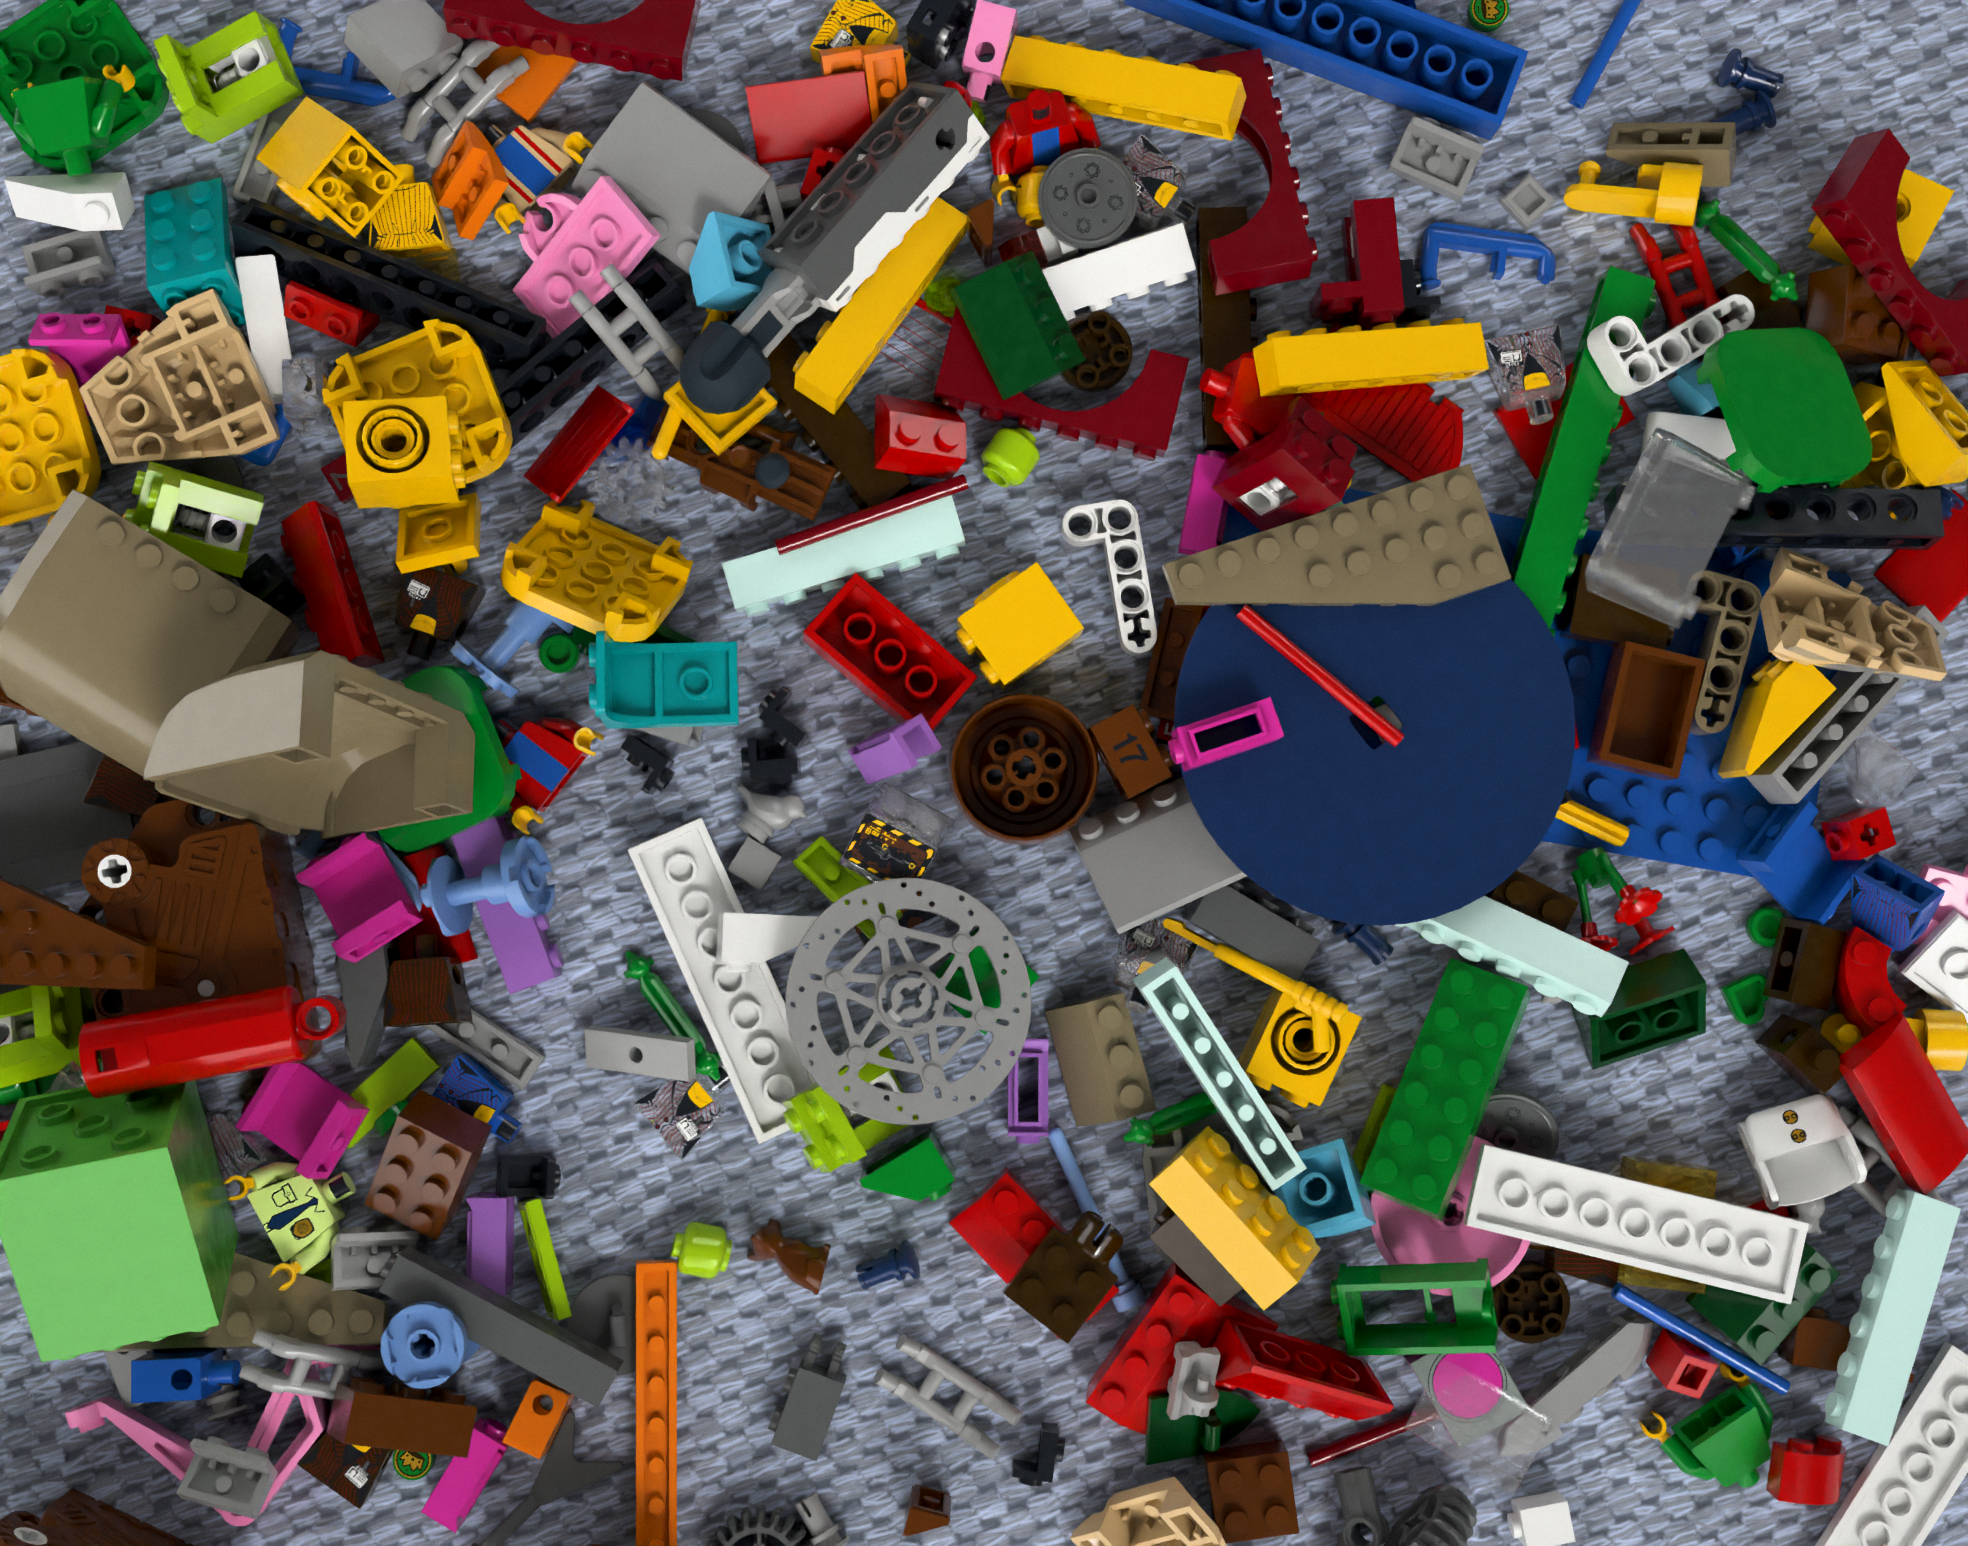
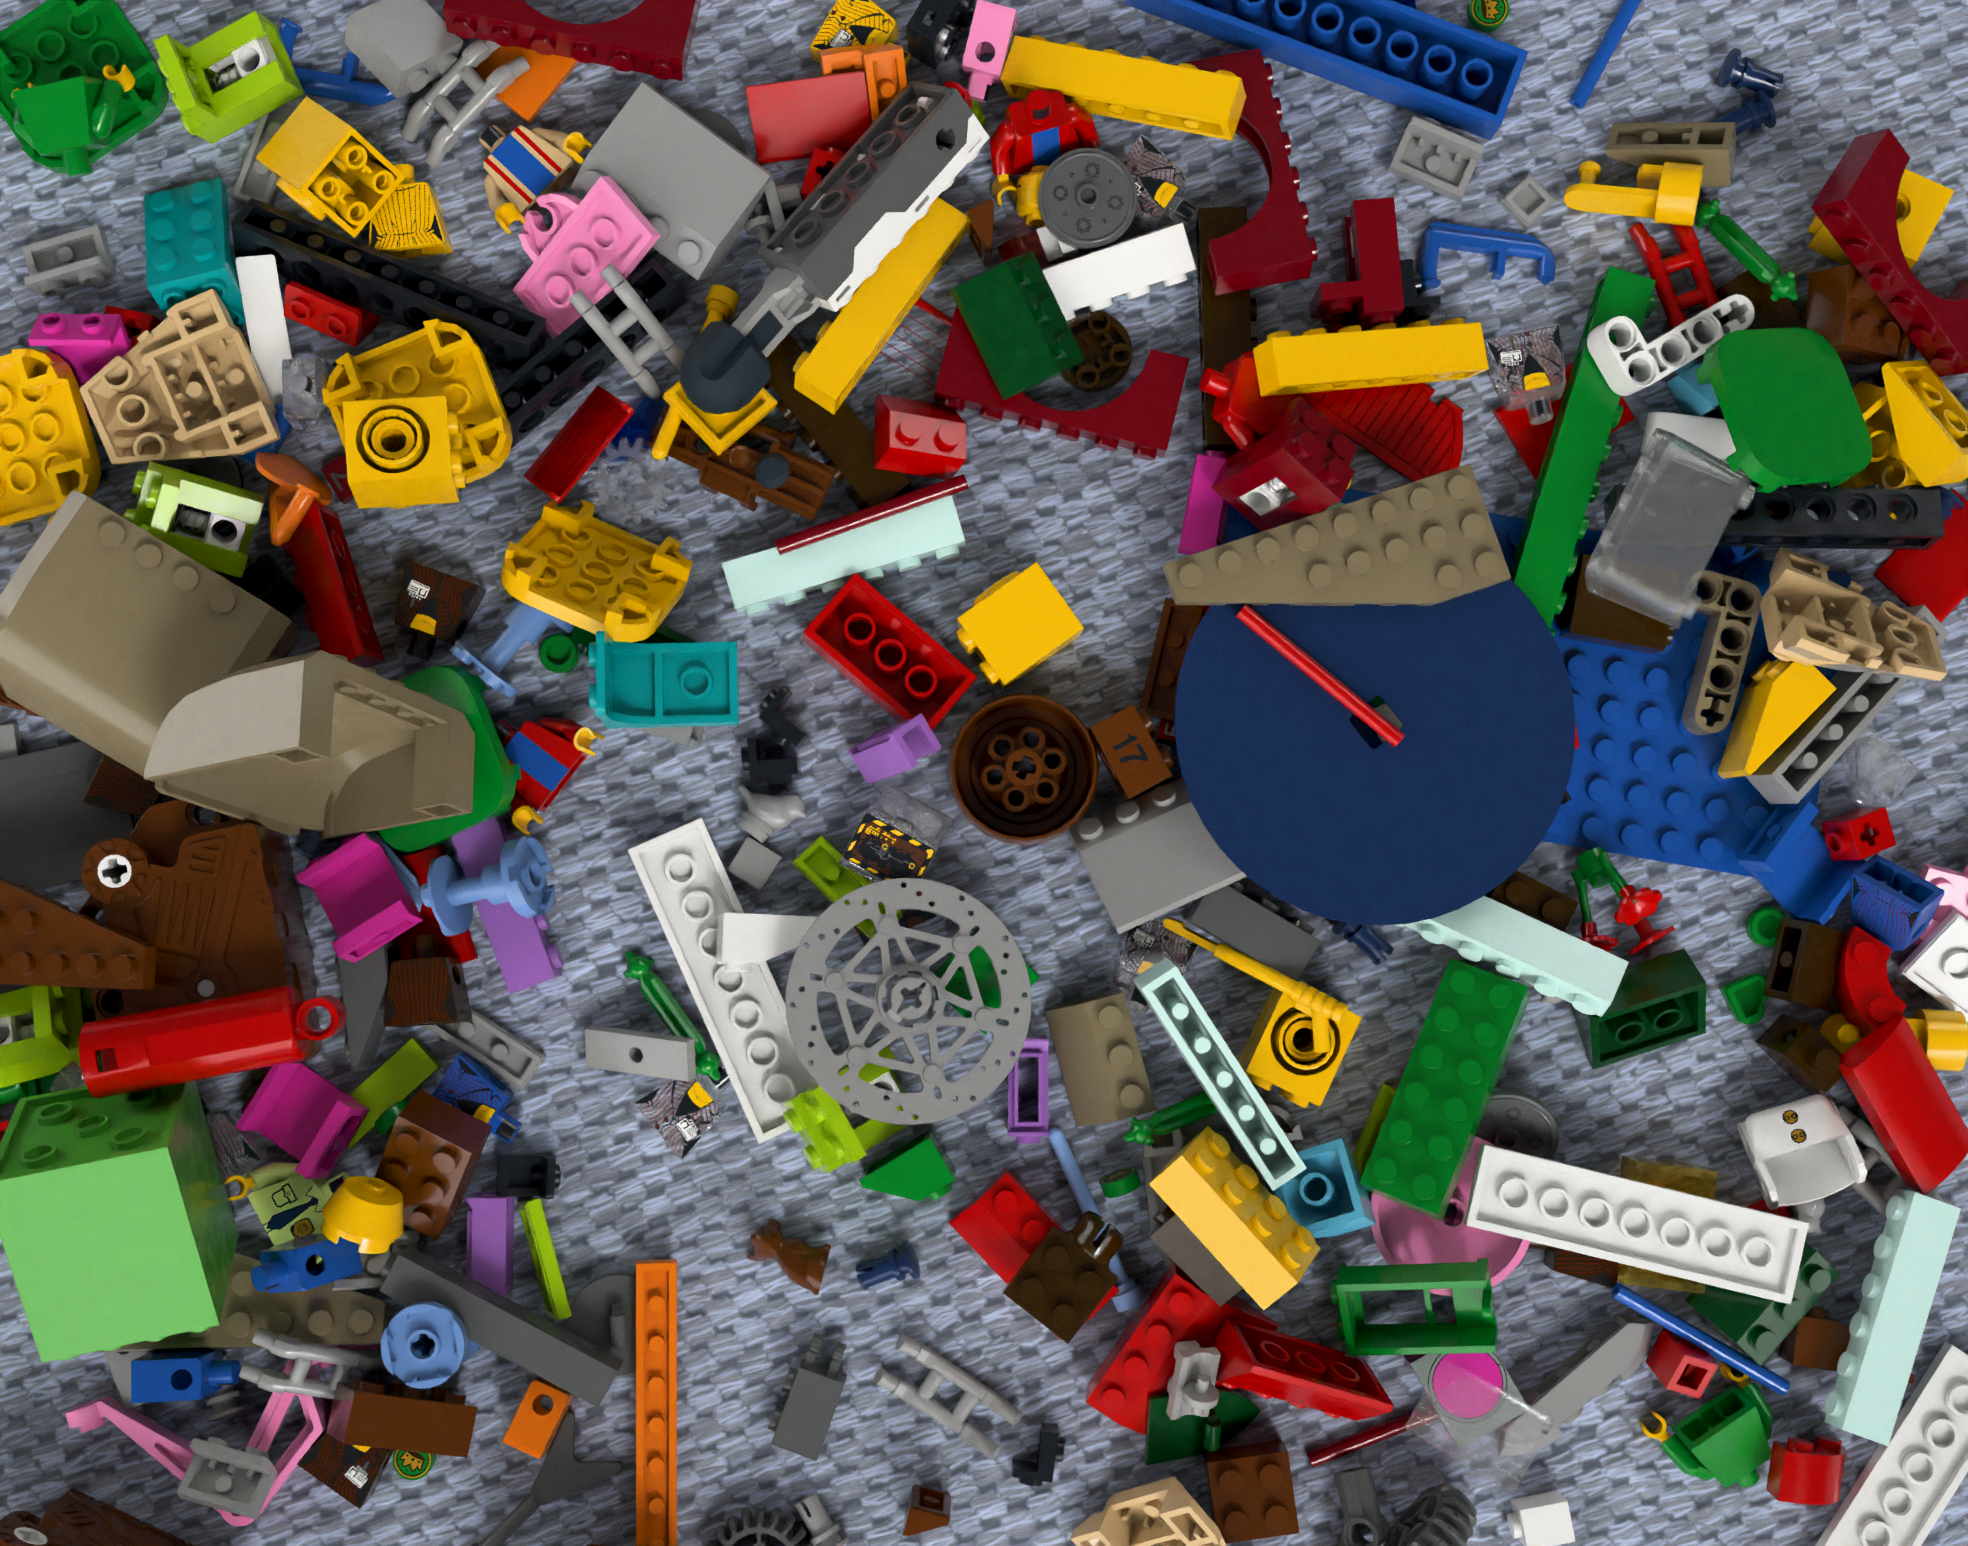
(76, 203): white slope -> none
(289, 493): none -> orange piece
(294, 1266): none -> blue torso
(364, 1213): none -> yellow cone
(439, 535): yellow tile -> none
(441, 262): clear yellow tile -> none
(467, 1476): dark pink window -> none
(469, 180): orange slope -> none
(645, 756): black bracket -> none
(701, 1250): lime head -> none
(726, 262): medium azure slope -> none
(939, 295): clear neon green piece -> none
(1010, 457): lime head -> none
(1119, 578): white beam -> none
(1120, 1182): none -> green tile
(1185, 748): dark pink window -> none
(1531, 1303): dark brown tile -> none
(1593, 823): yellow axle -> none
(1645, 710): reddish brown piece -> none

